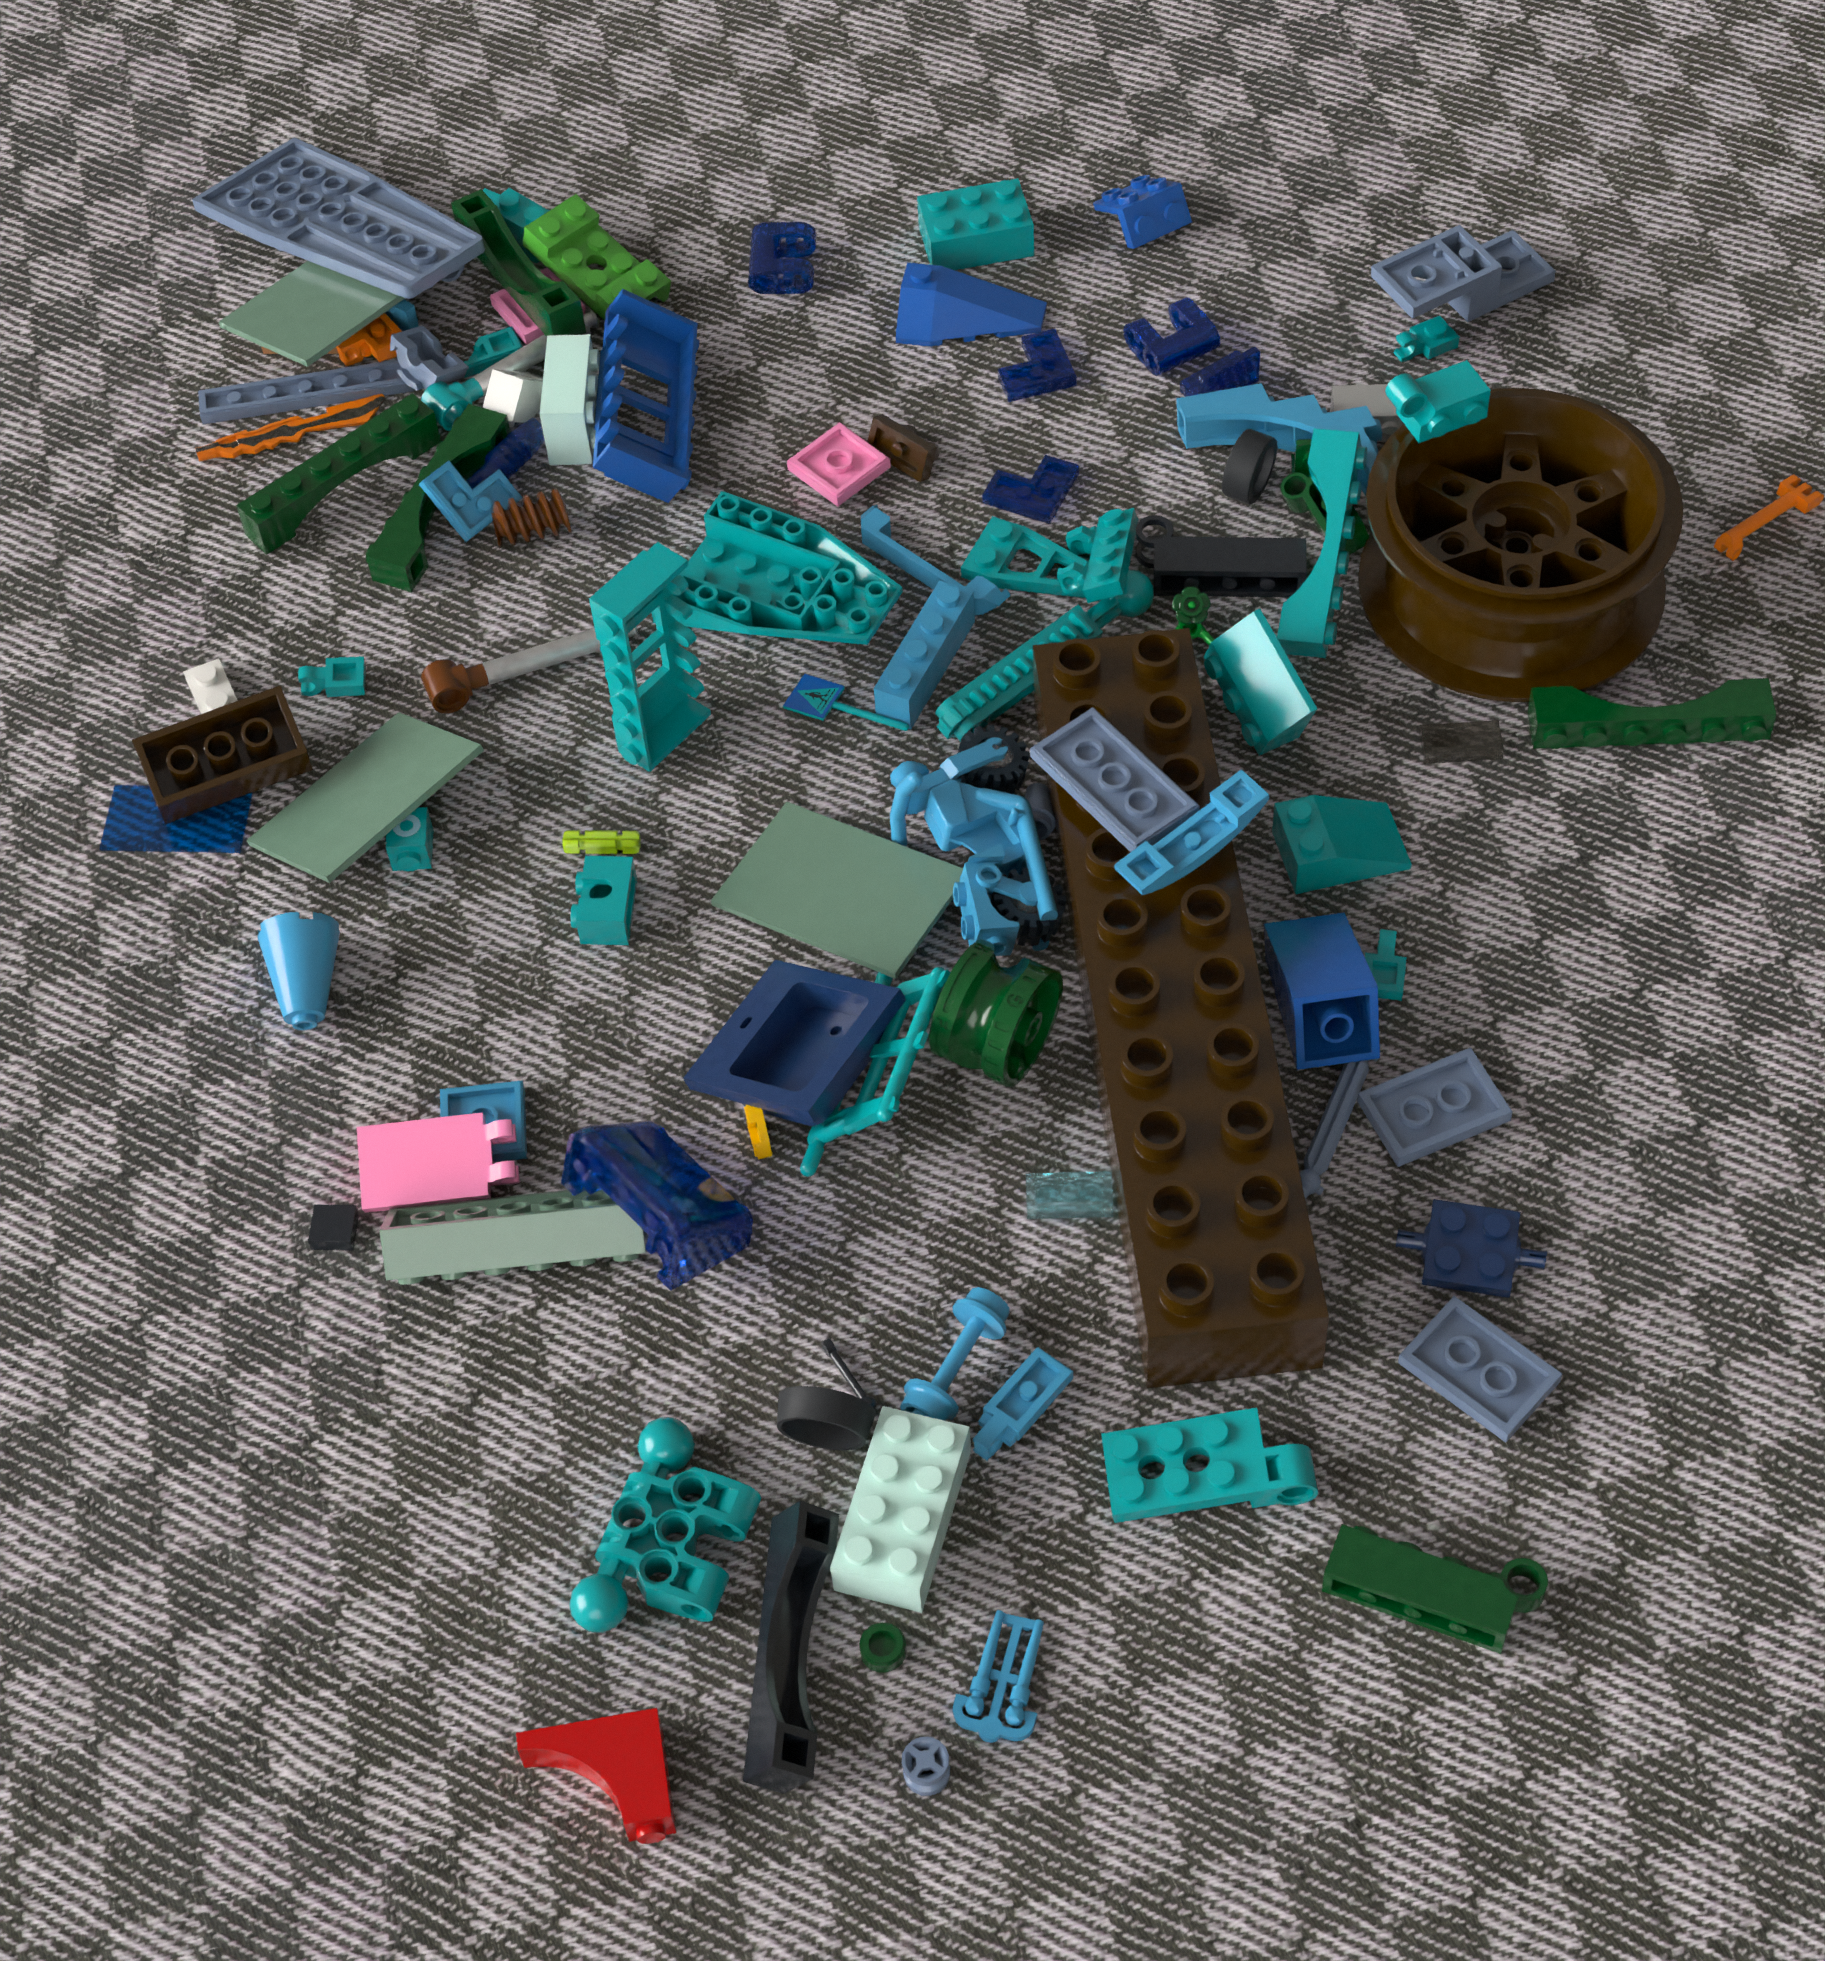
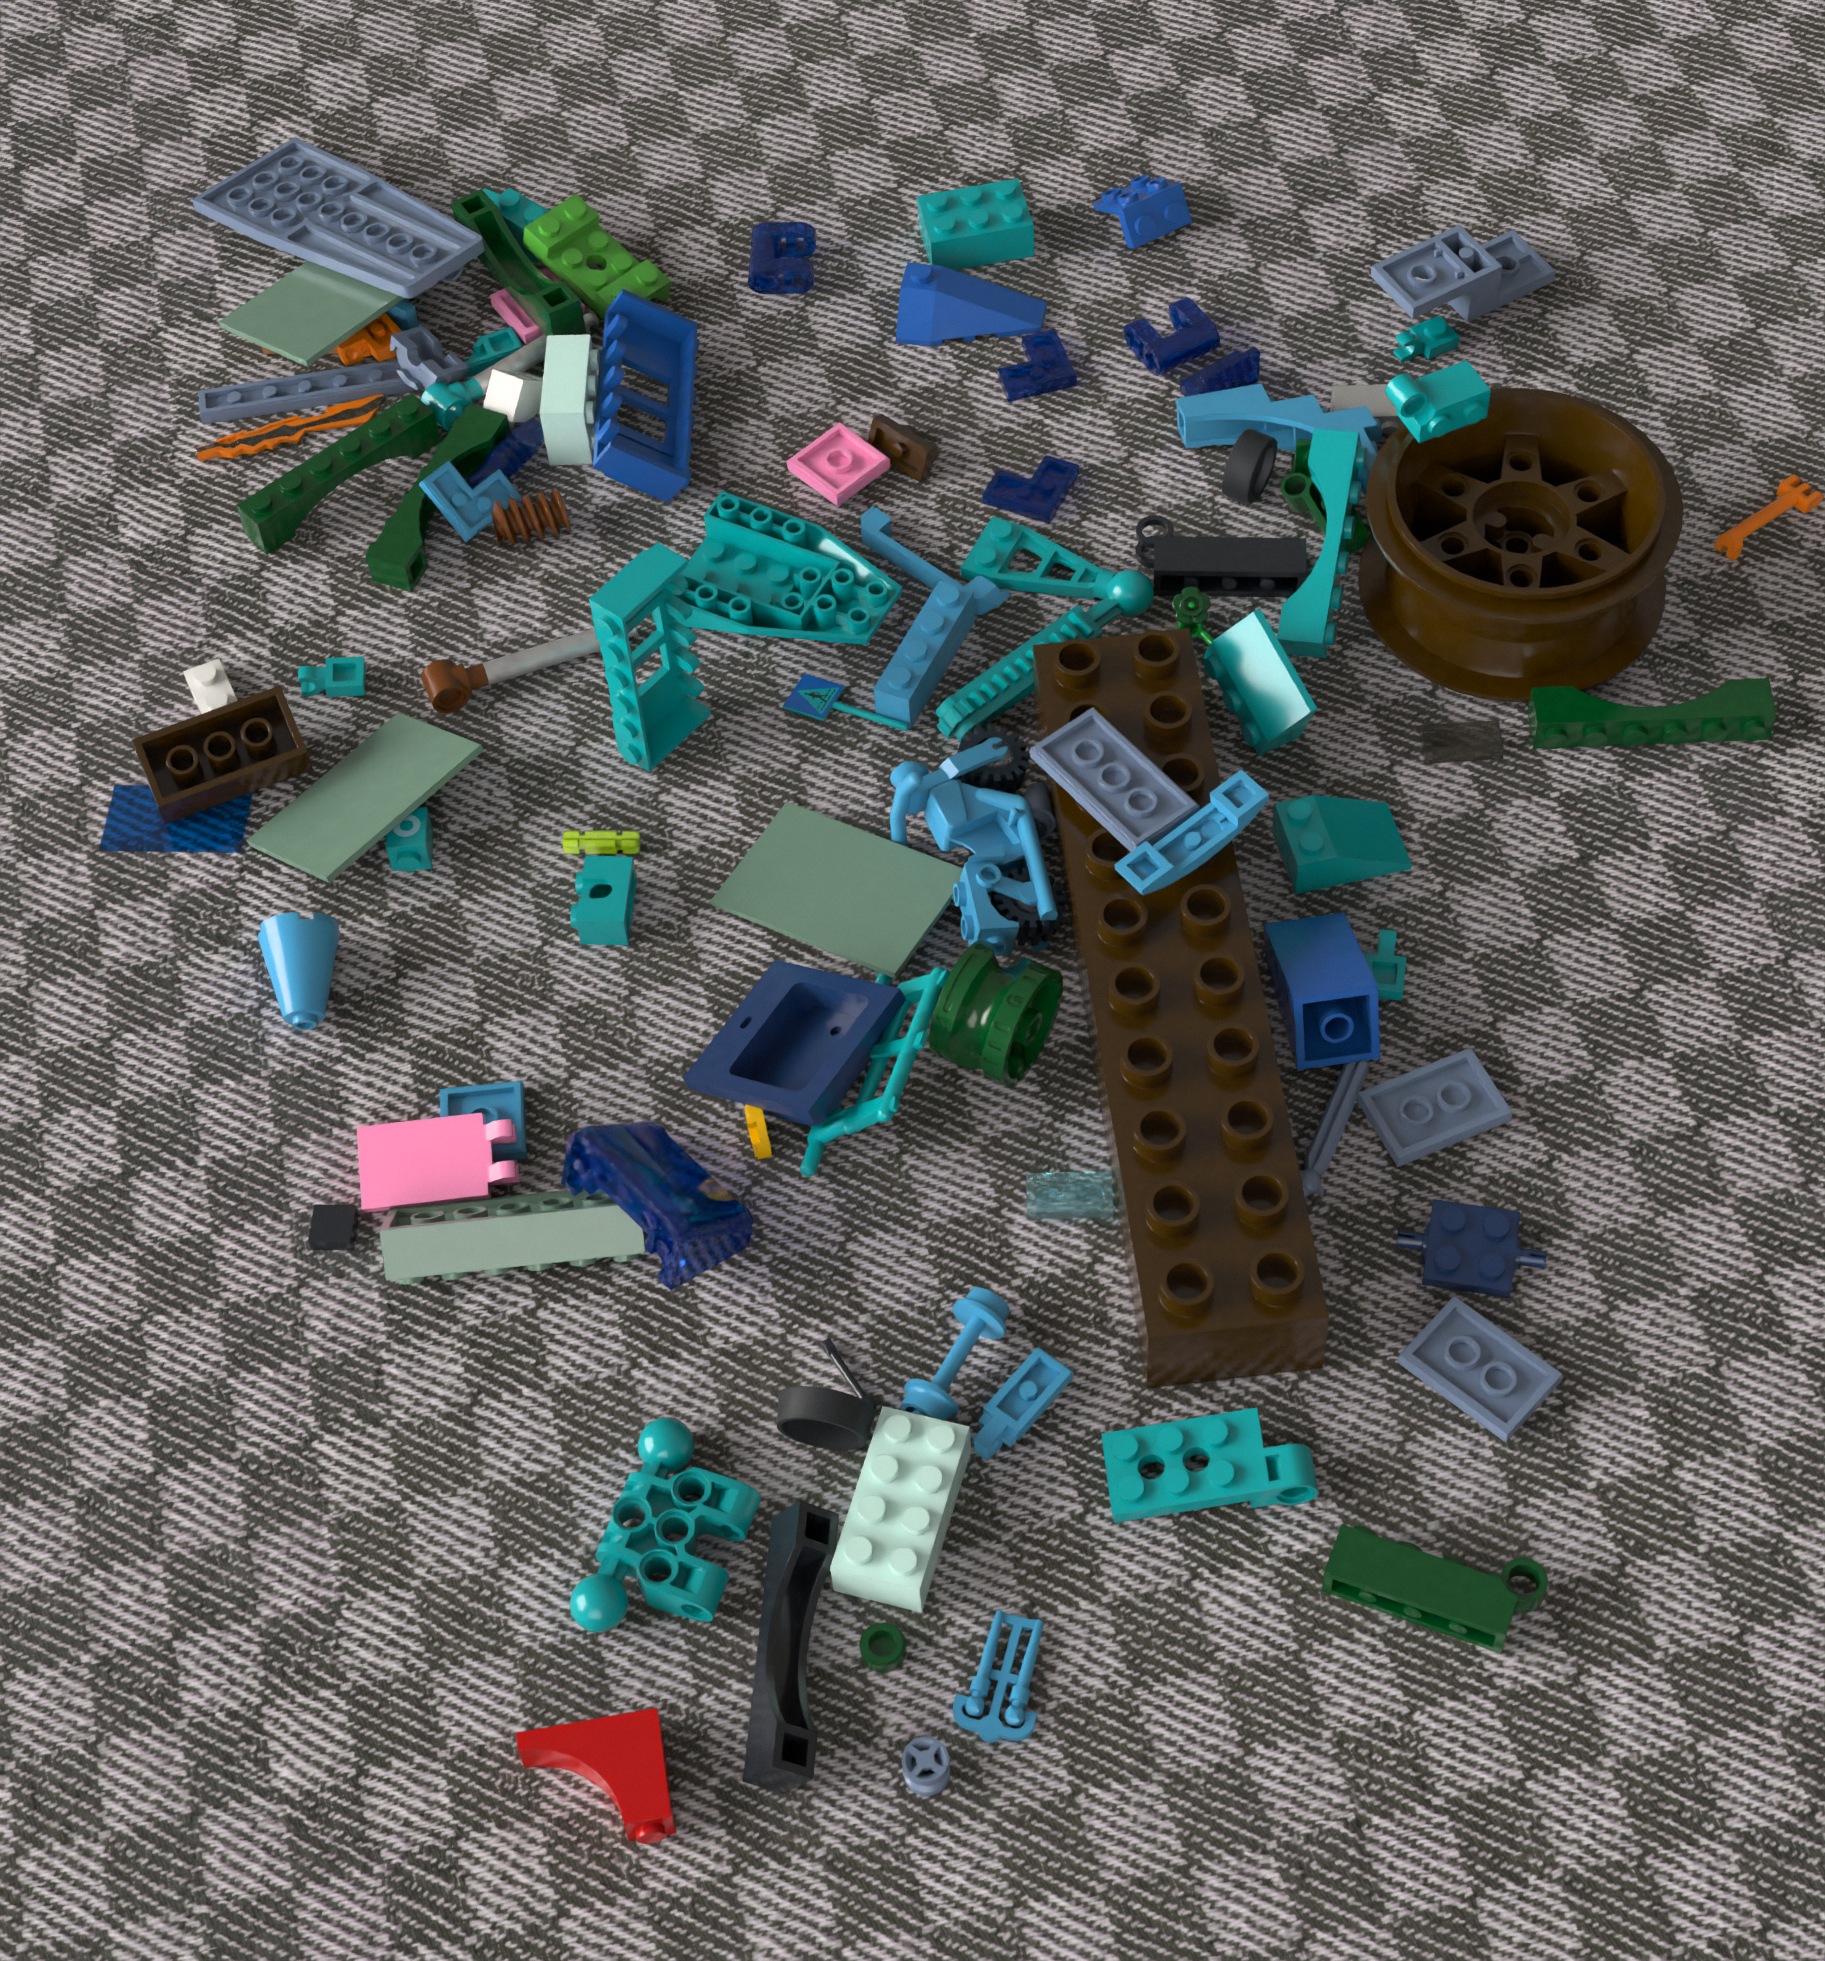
(1110, 556): teal hinge -> none

